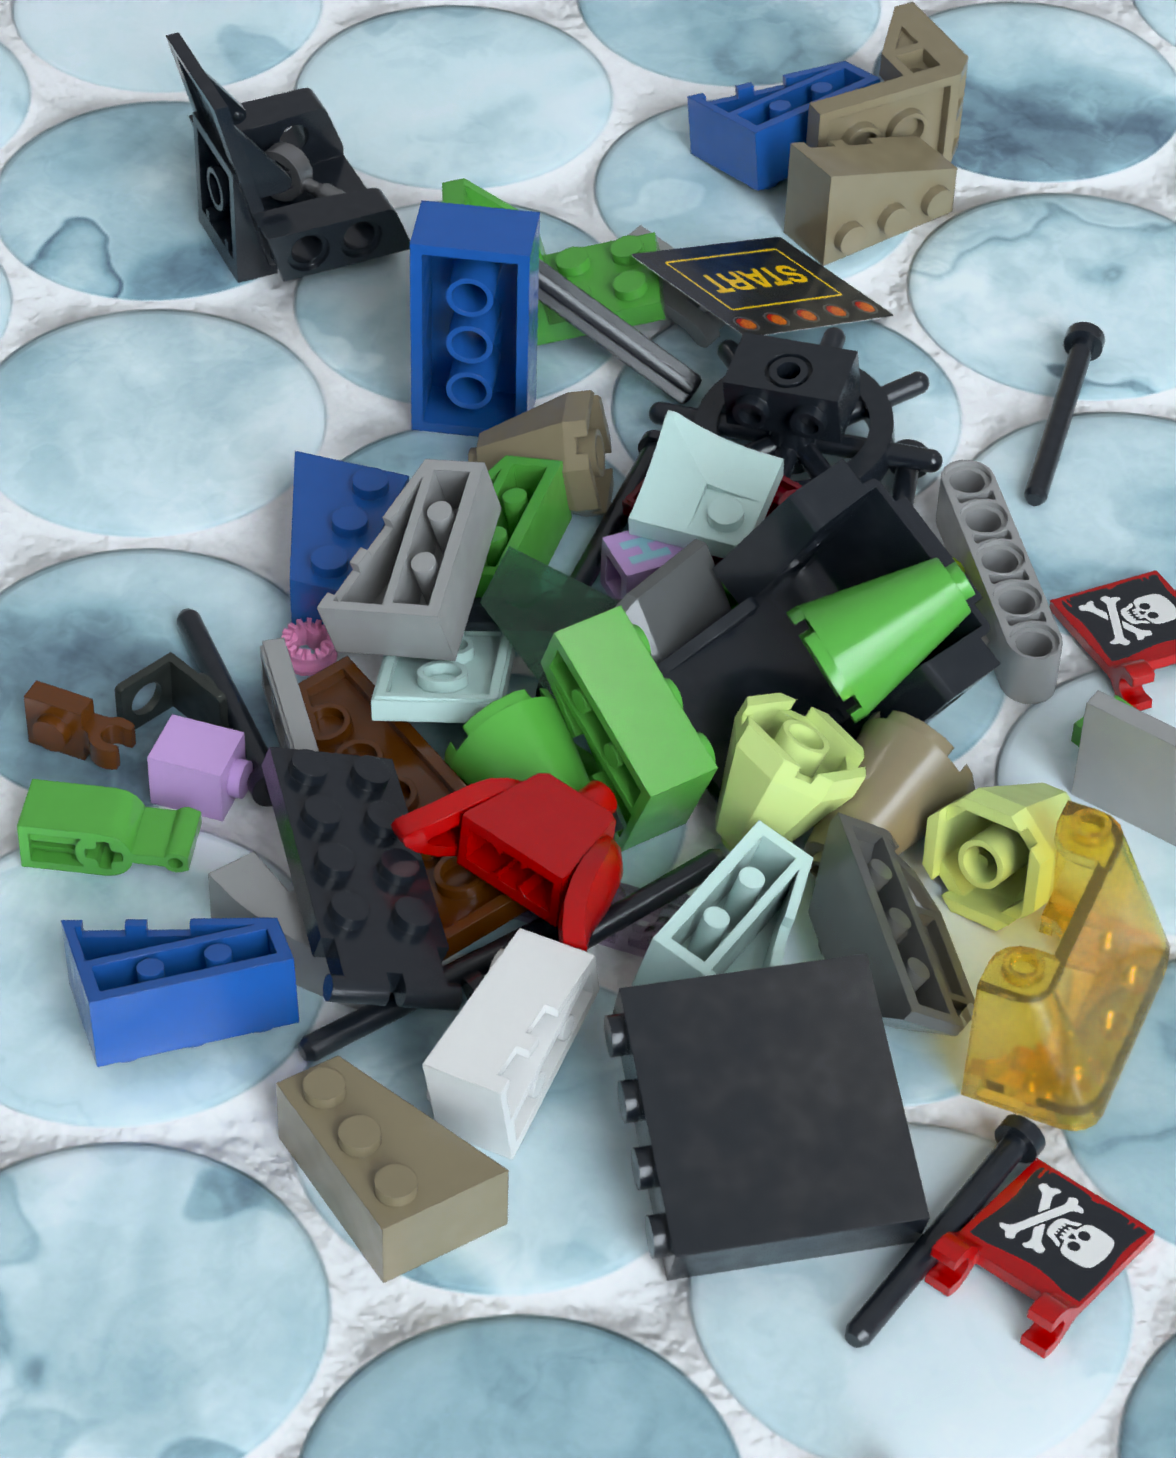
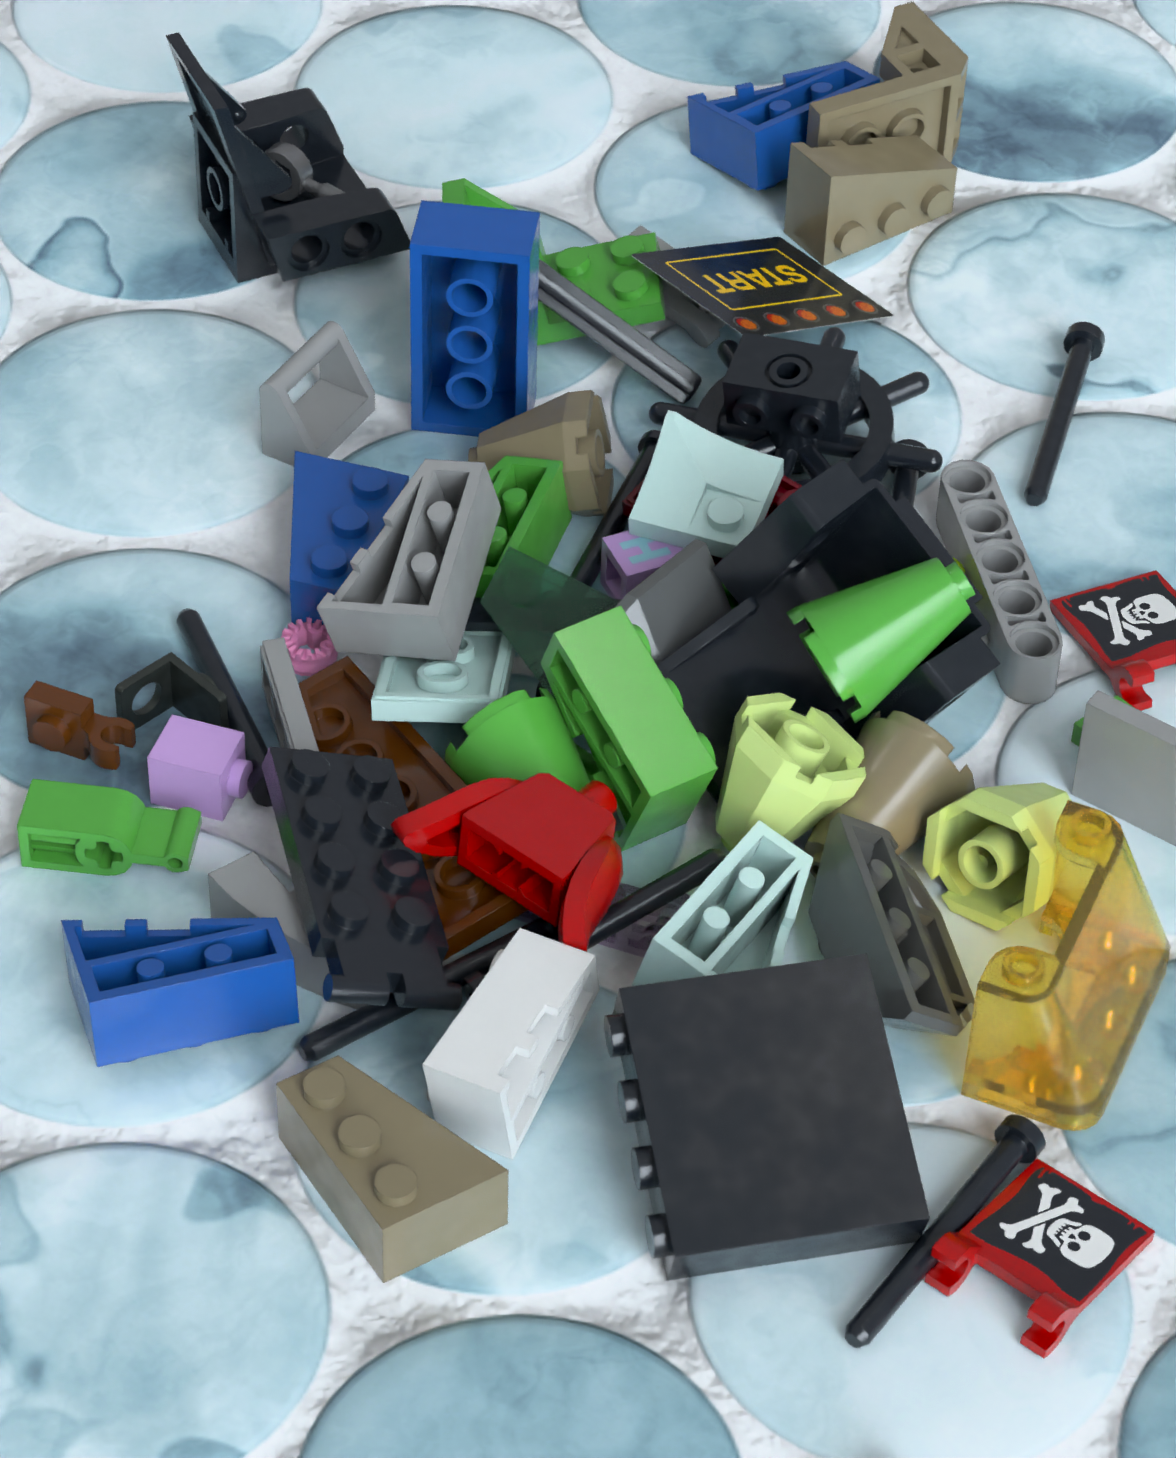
(327, 410): none -> light grey tile

